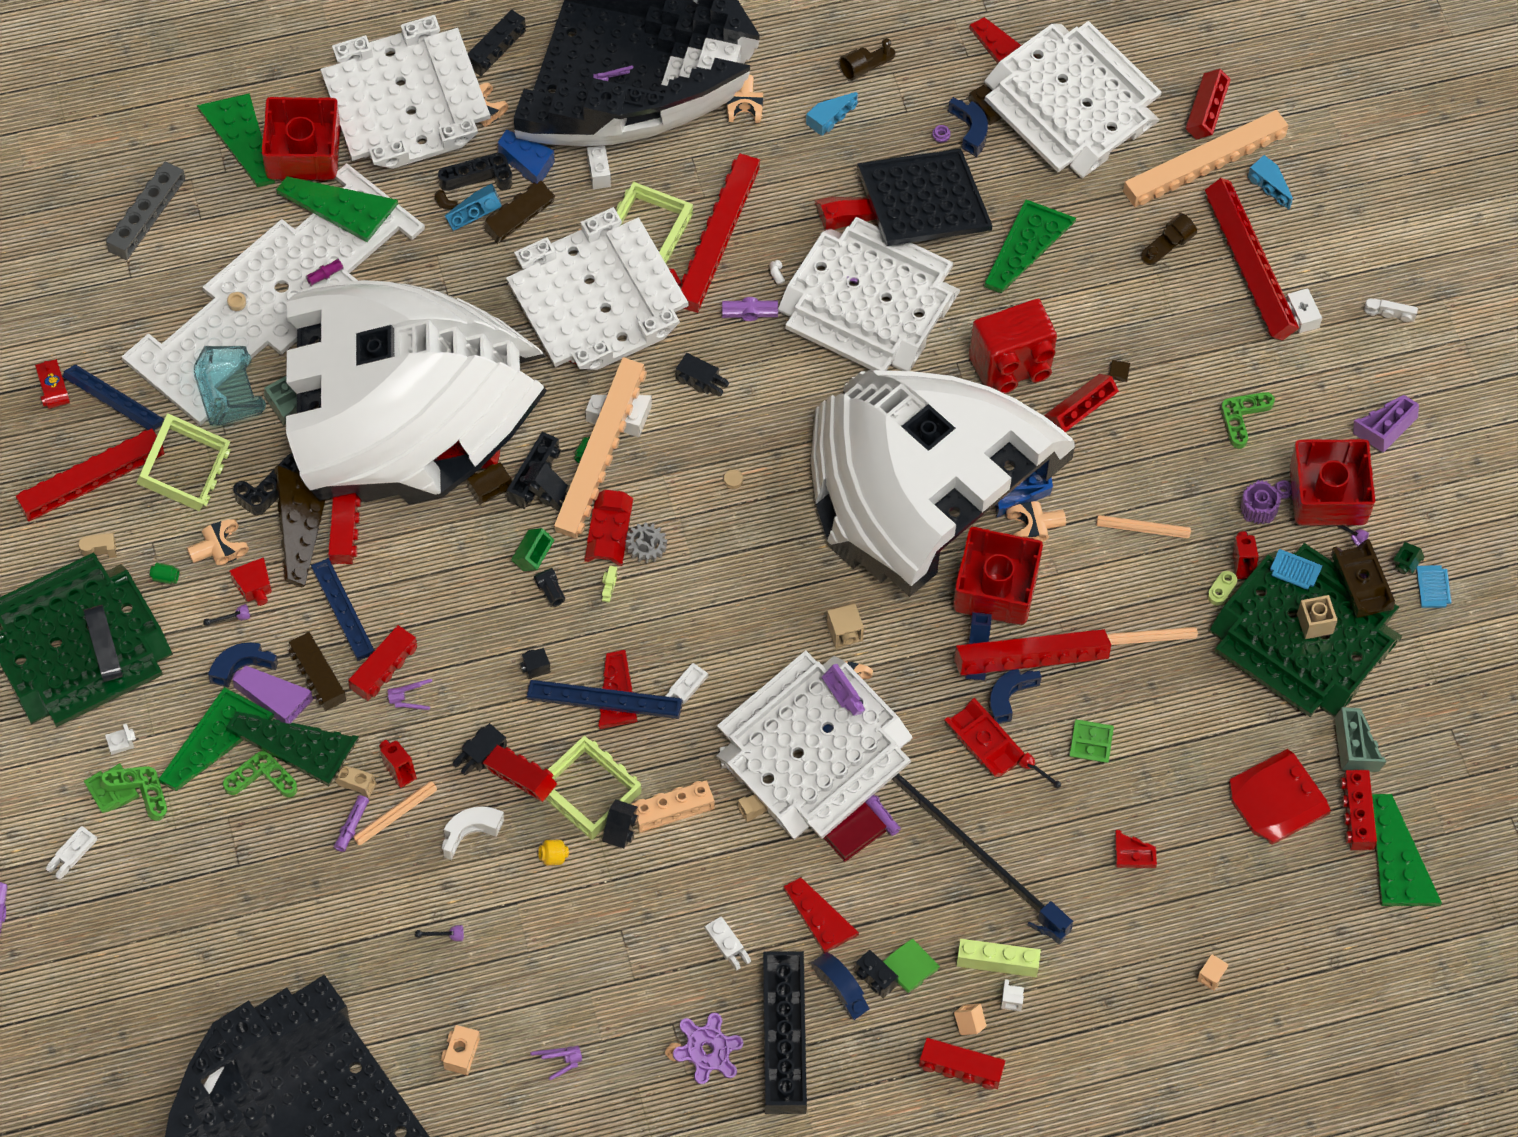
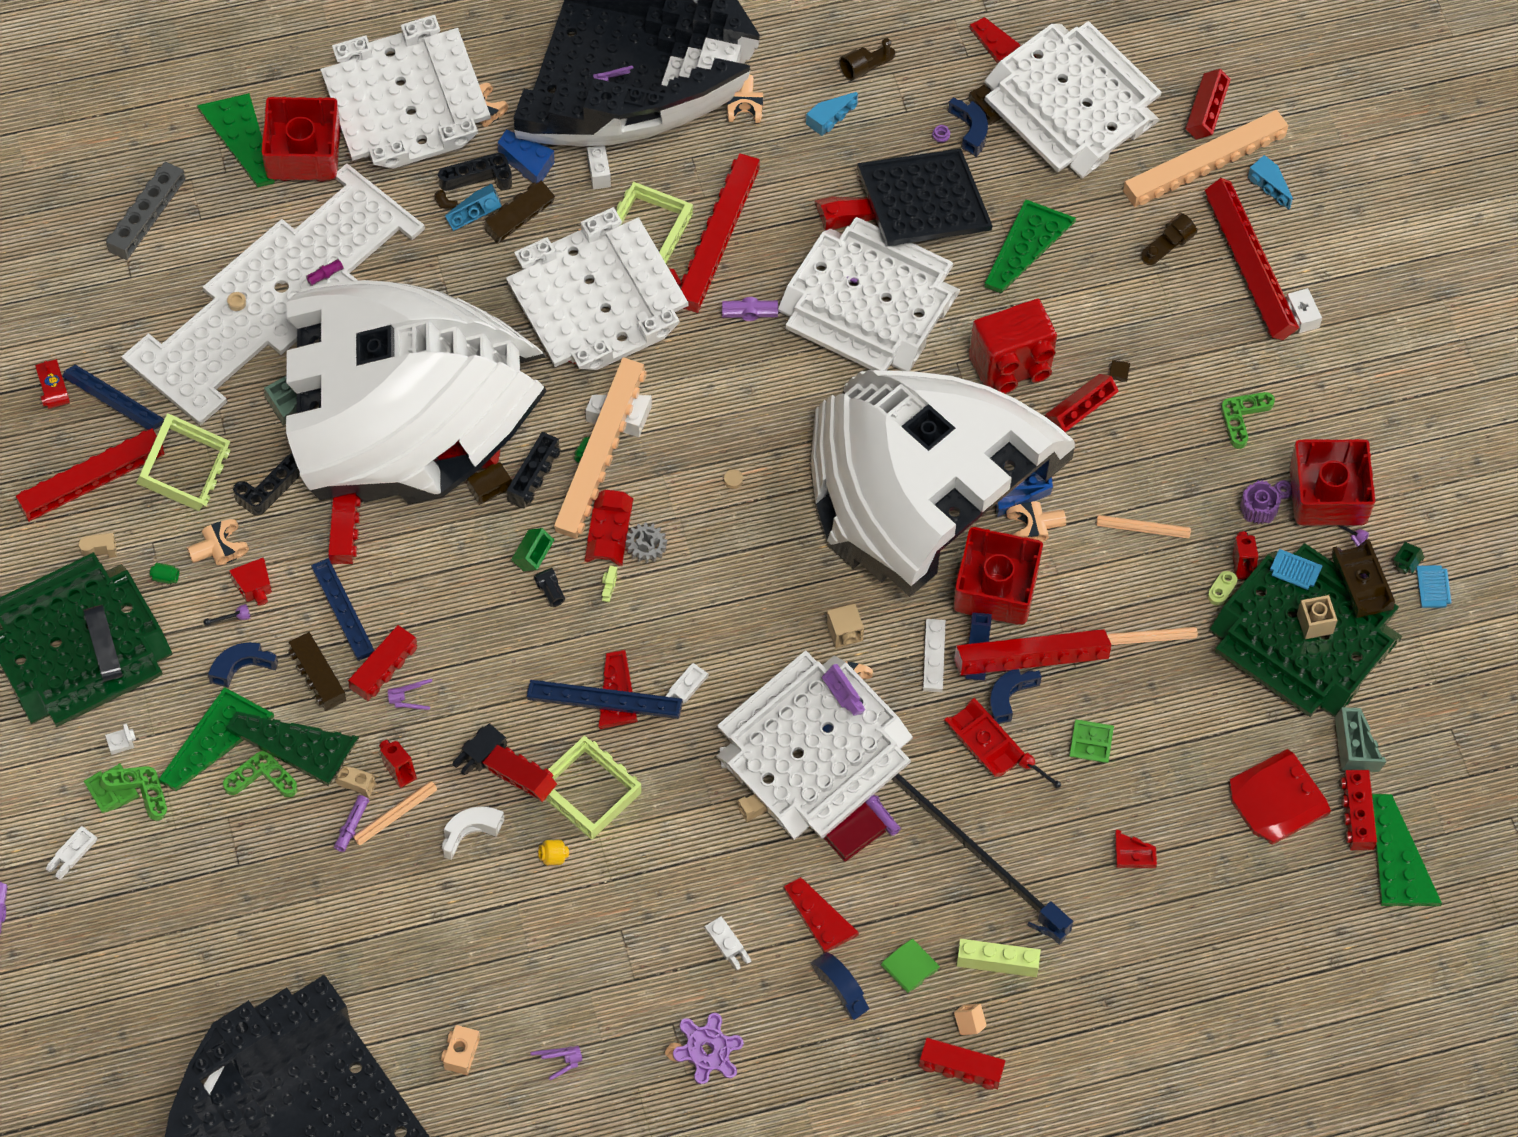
(225, 384): clear light blue windscreen -> none
(272, 693): medium lavender slope -> none
(299, 522): dark brown wing -> none
(348, 209): green wing -> none
(455, 933): hinge -> none
(496, 42): black brick -> none
(535, 663): black brick -> none
(546, 484): black hinge -> none
(620, 824): black brick -> none
(674, 805): light nougat brick -> none
(700, 375): black hinge -> none
(775, 272): white arm -> none
(784, 1032): black brick -> none
(876, 974): black brick -> none
(934, 655): none -> white plate
(1012, 997): white panel -> none
(1212, 972): light nougat panel -> none
(1387, 423): medium lavender wedge -> none
(1390, 309): white hinge -> none

